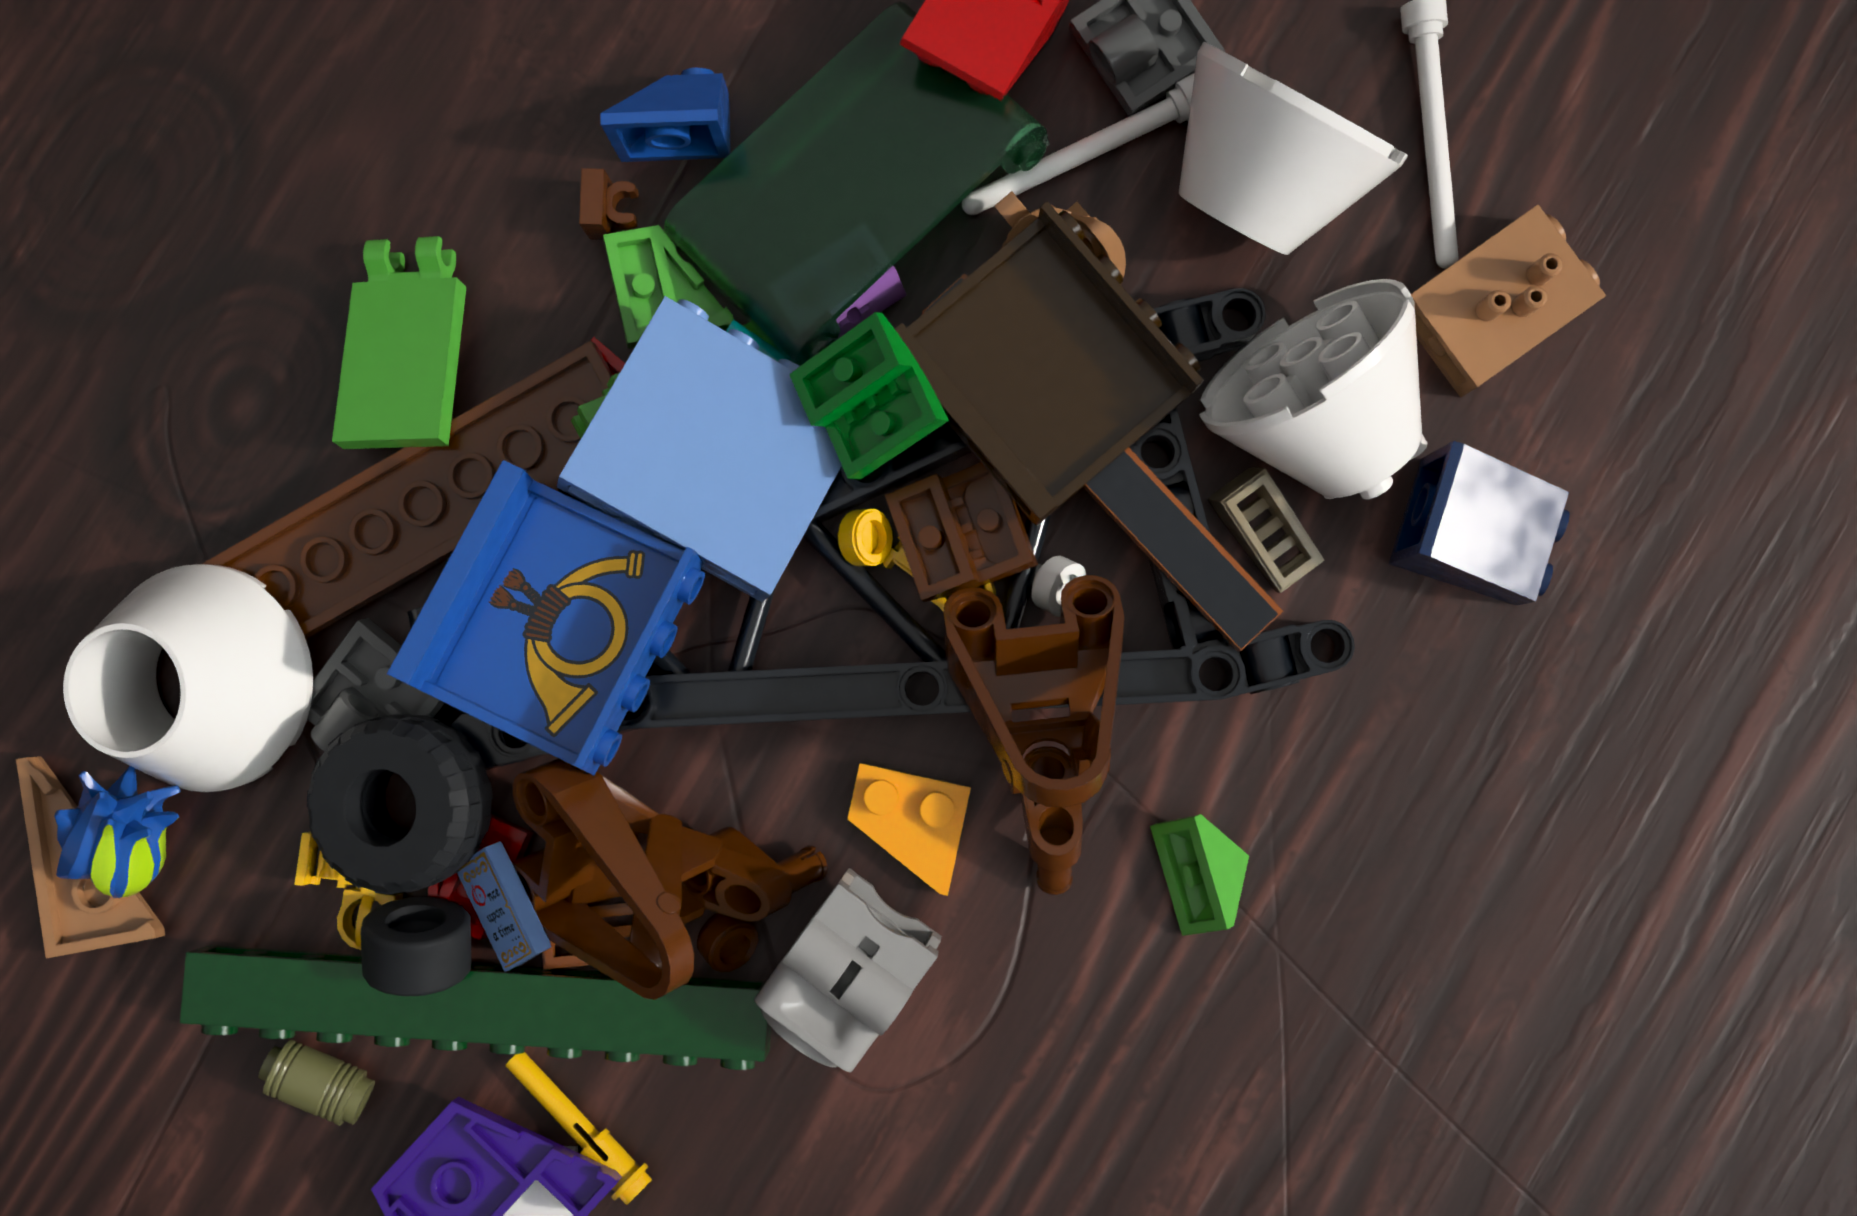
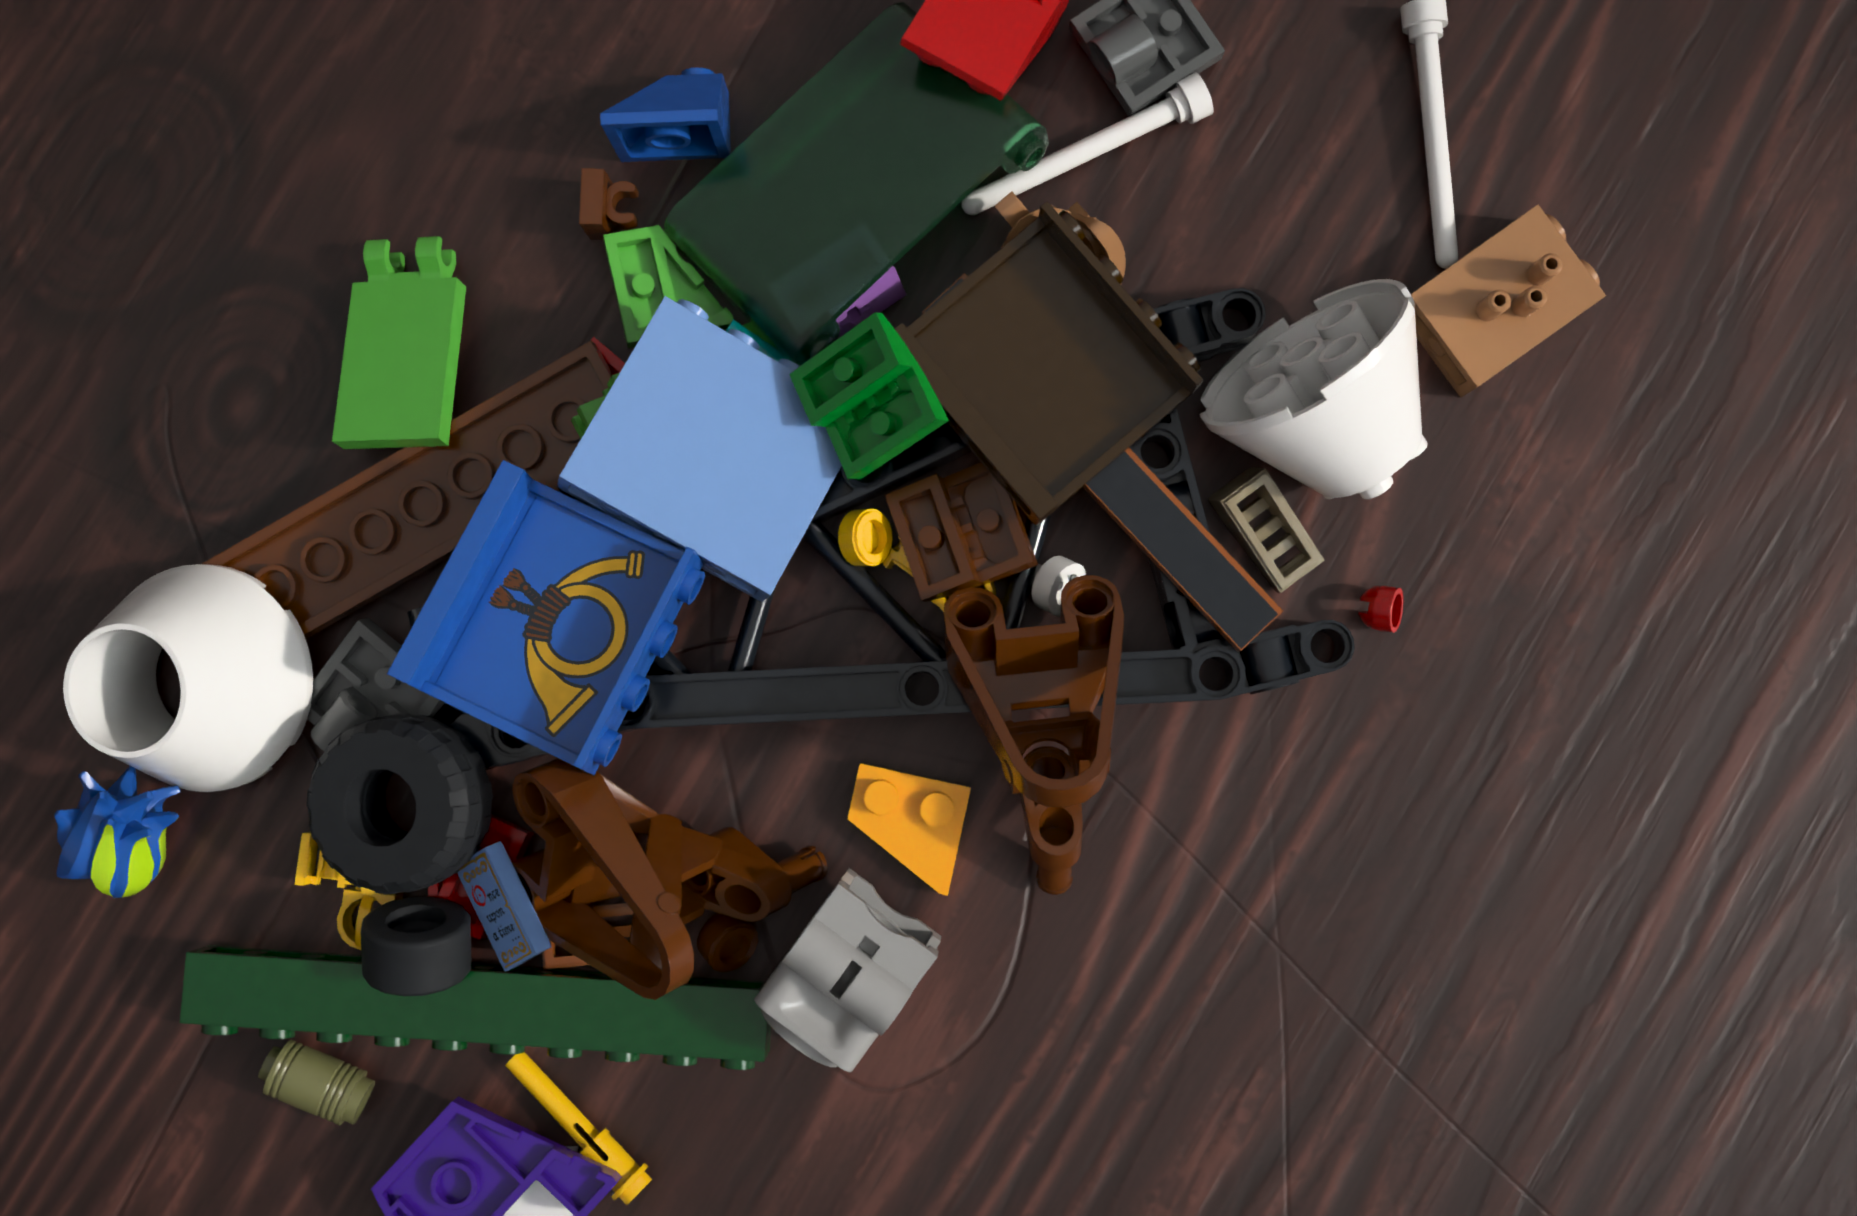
(72, 911): medium nougat wing -> none
(1201, 873): bright green slope -> none
(1273, 156): white cone -> none
(1384, 608): none -> red hinge
(1481, 525): slope -> none

